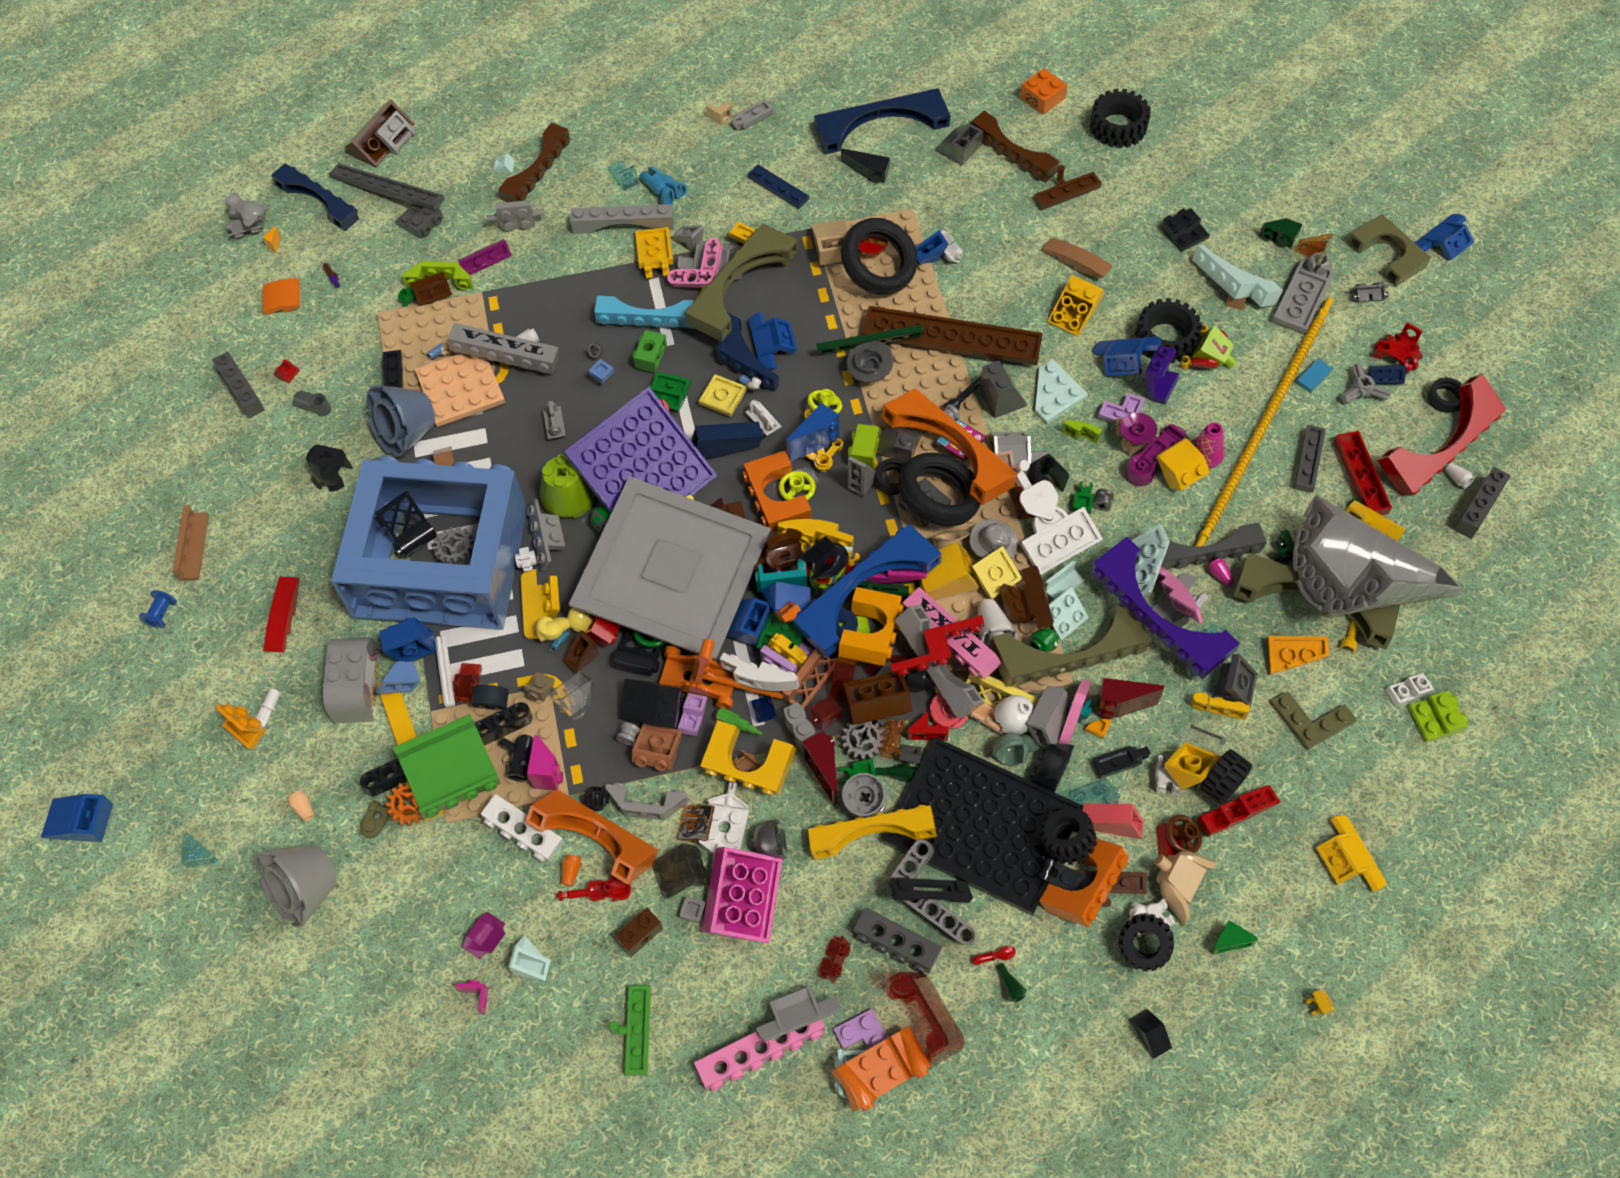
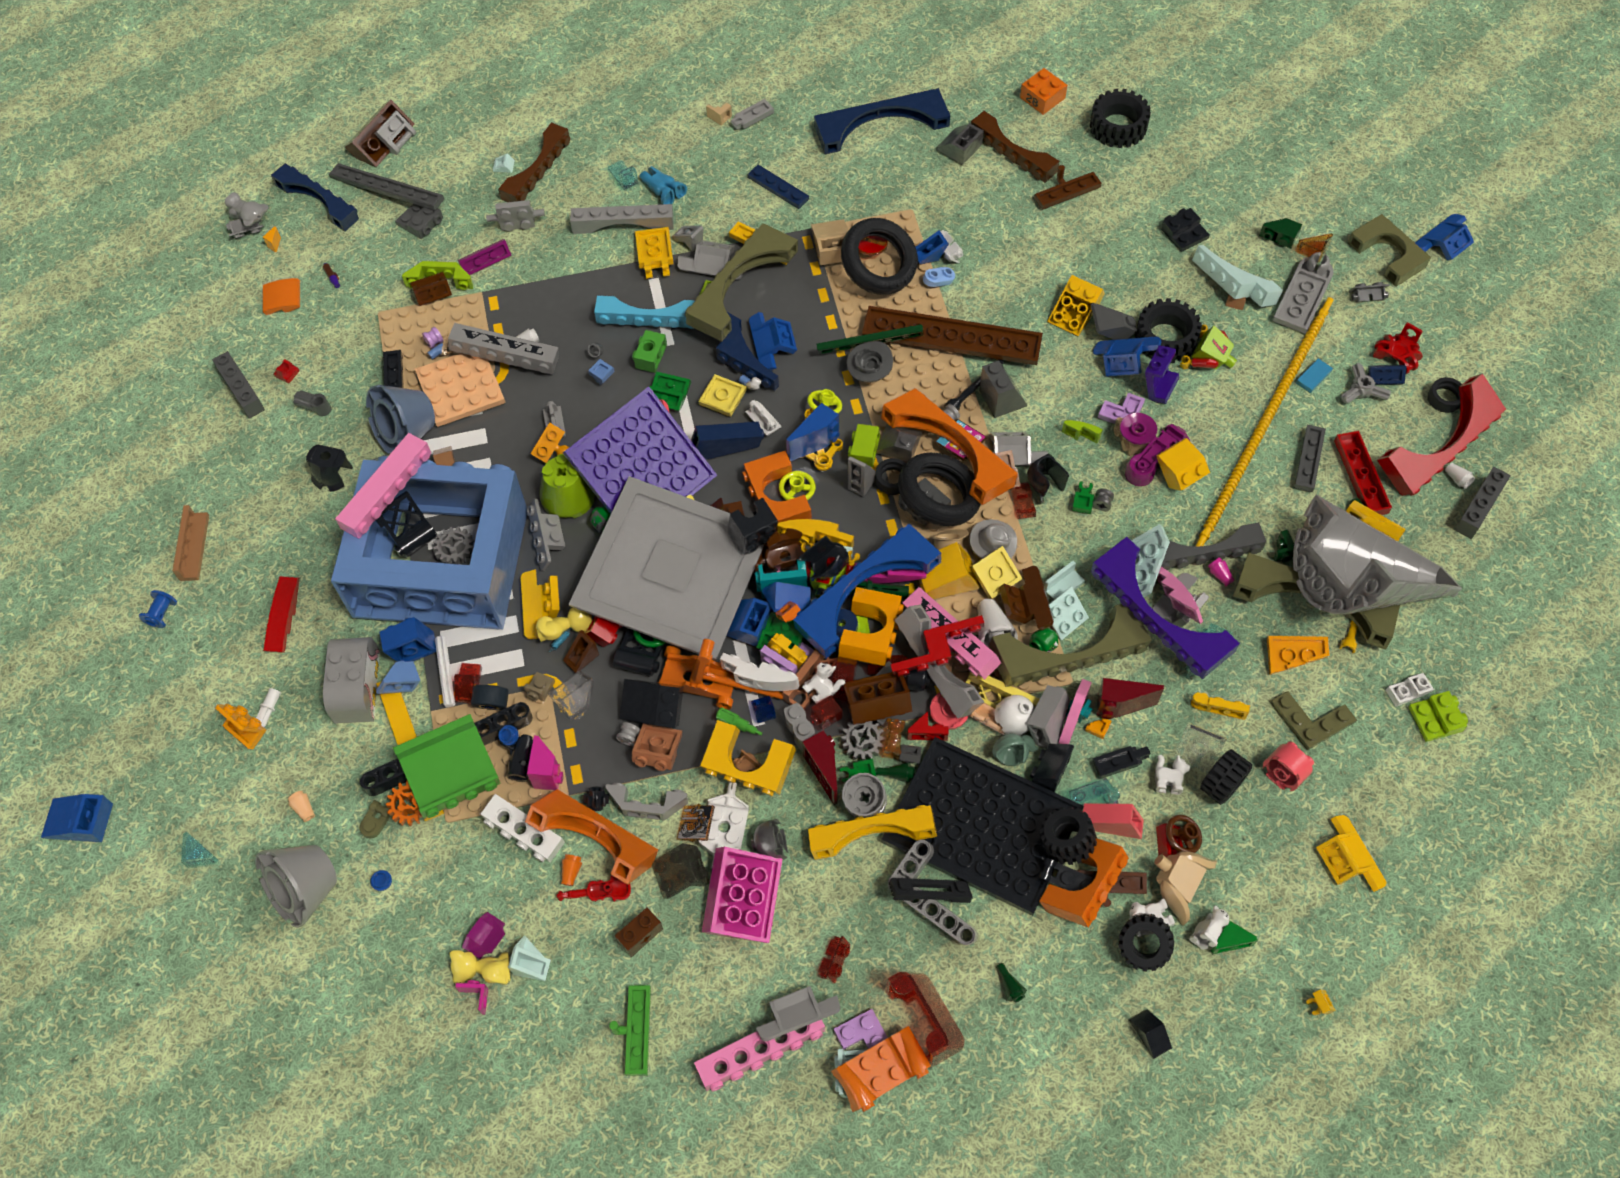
(381, 880): none -> blue plate
(383, 486): none -> bright pink brick
(406, 296): green plate -> none
(432, 337): none -> lavender wheel
(493, 970): none -> light yellow animal
(508, 735): none -> blue plate
(525, 559): white gear -> none
(549, 443): none -> light orange plate
(692, 714): lavender slope -> none
(692, 910): light grey plate -> none
(705, 270): bright pink beam -> none
(752, 531): none -> black piece
(821, 683): none -> white animal
(868, 165): black slope -> none
(891, 930): dark grey brick -> none
(938, 276): none -> light blue plate
(1002, 953): red piece -> none
(1056, 392): light aqua plate -> none
(1056, 532): white plate -> none
(1079, 258): medium nougat slope -> none
(1113, 323): none -> dark grey slope
(1190, 765): yellow slope -> none
(1210, 929): none -> white animal
(1211, 444): dark pink cone -> none
(1237, 681): dark grey bracket -> none
(1238, 810): red slope -> none
(1288, 766): none -> coral brick

